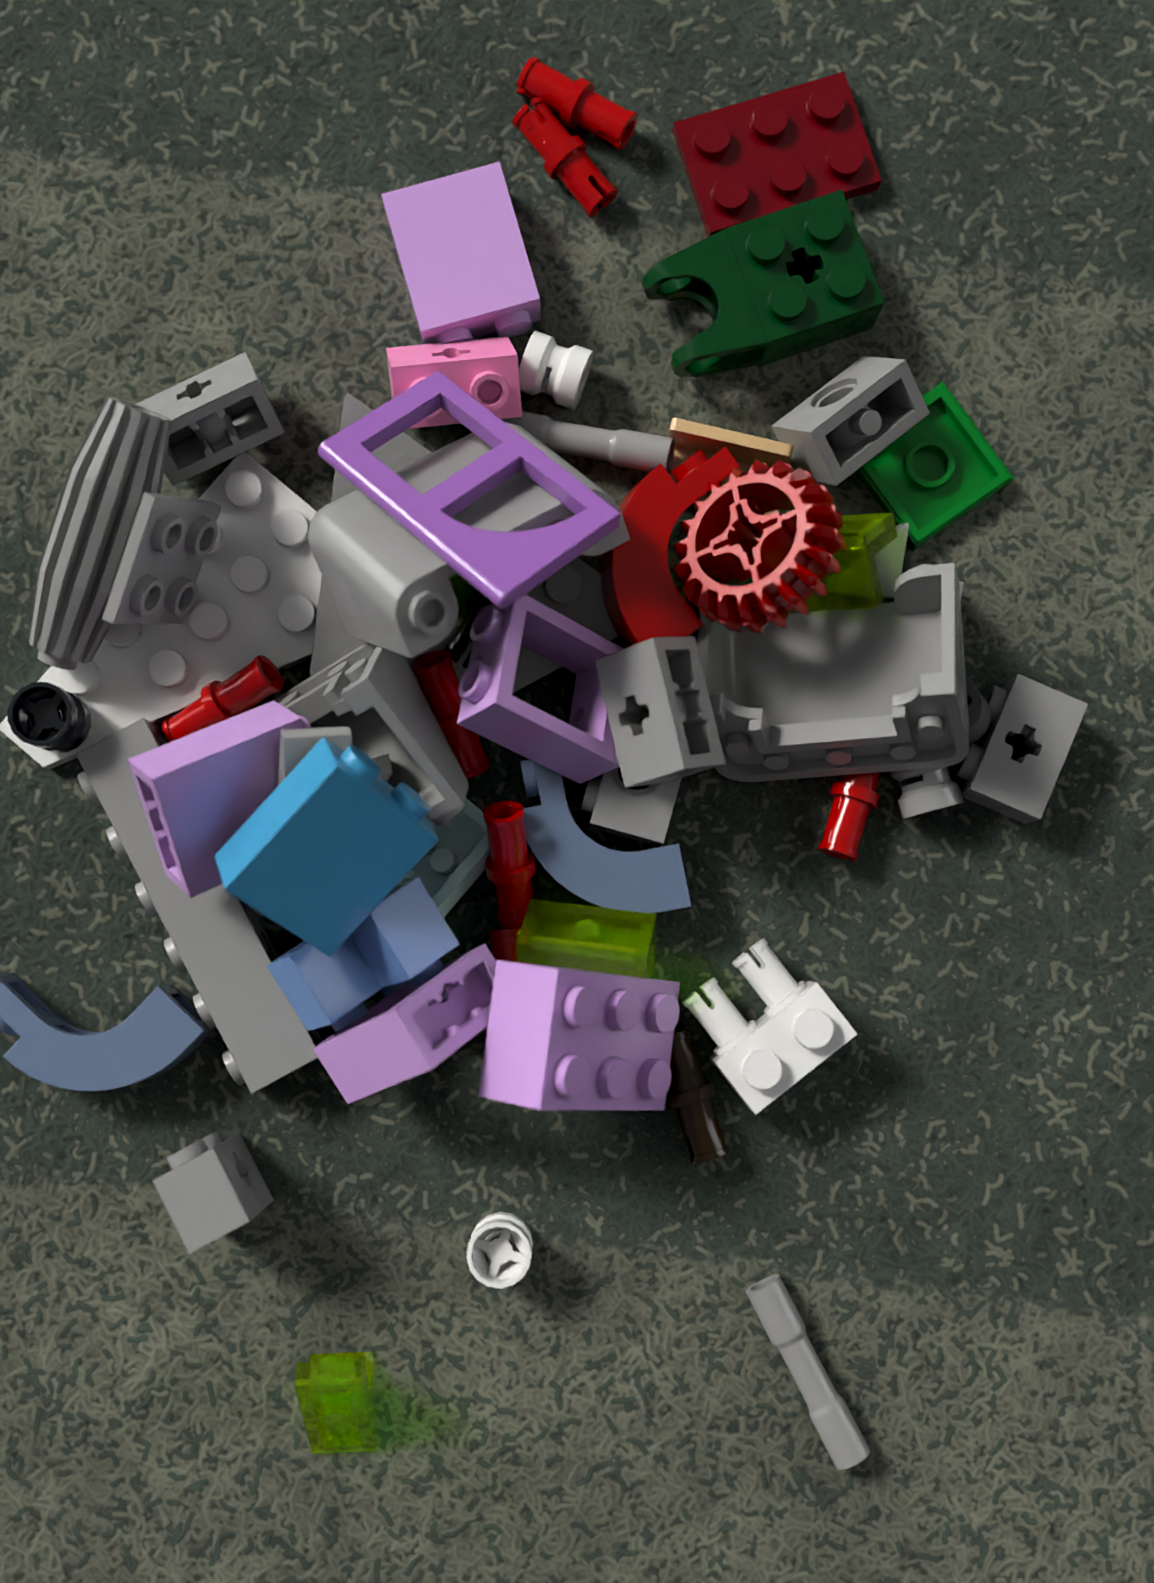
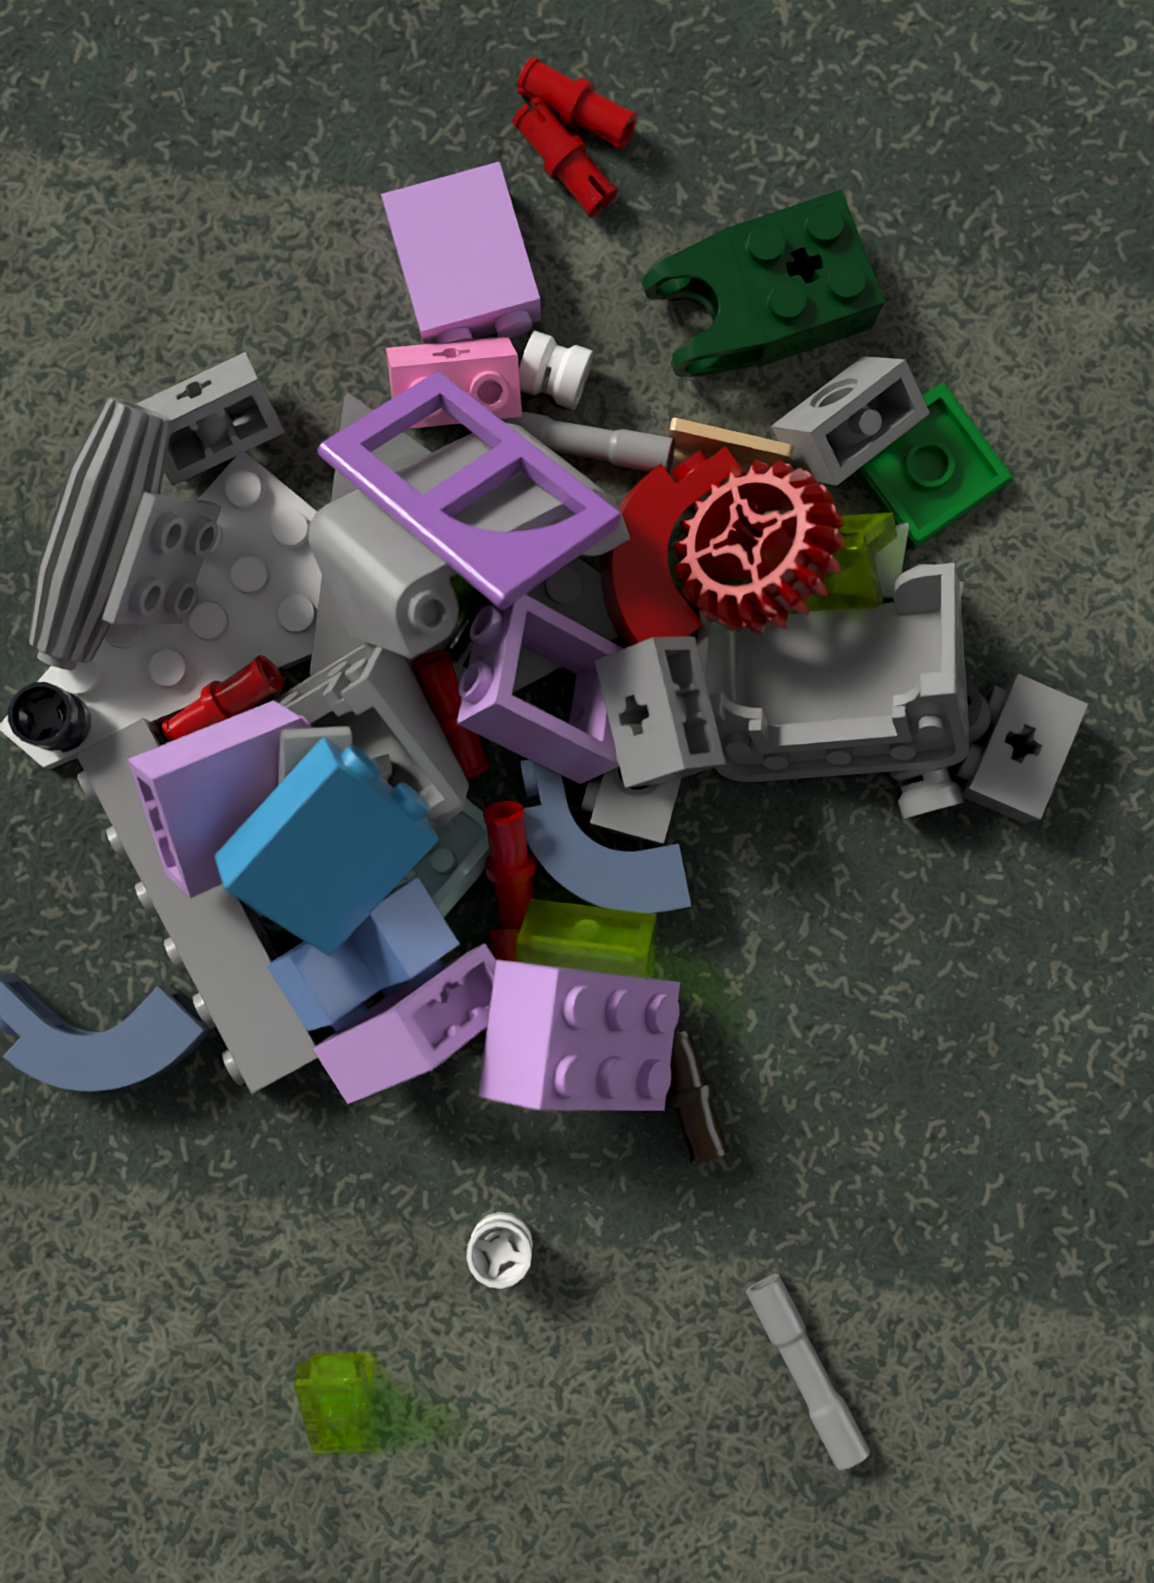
(212, 1189): light grey brick -> none
(776, 152): dark red plate -> none
(783, 1044): white brick -> none
(848, 815): red pin -> none

